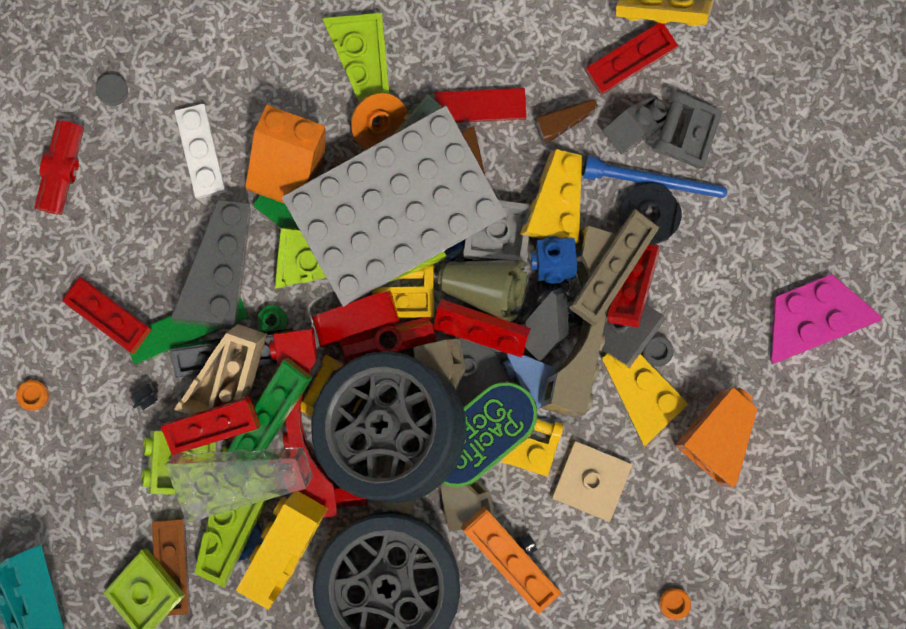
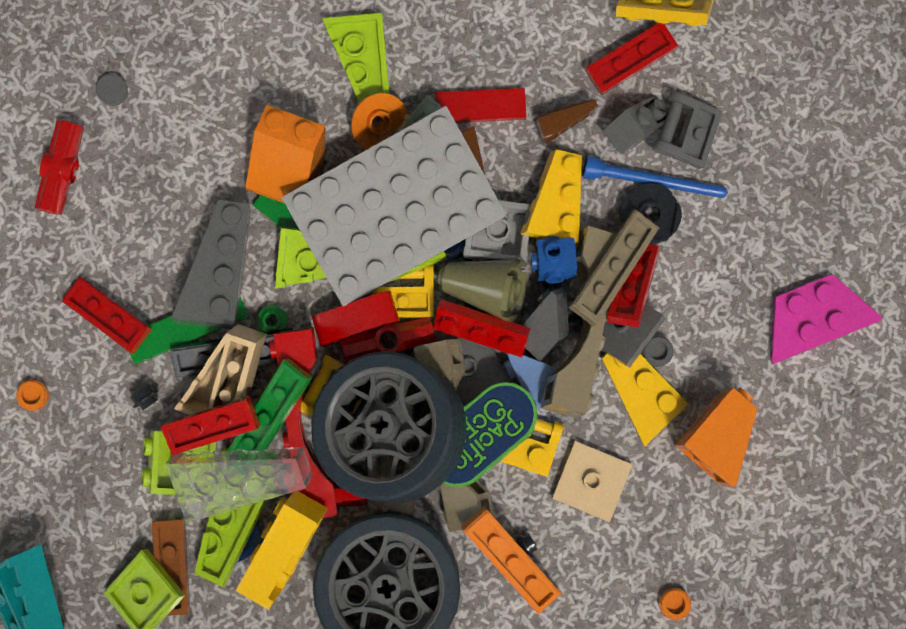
(200, 151): white plate -> none

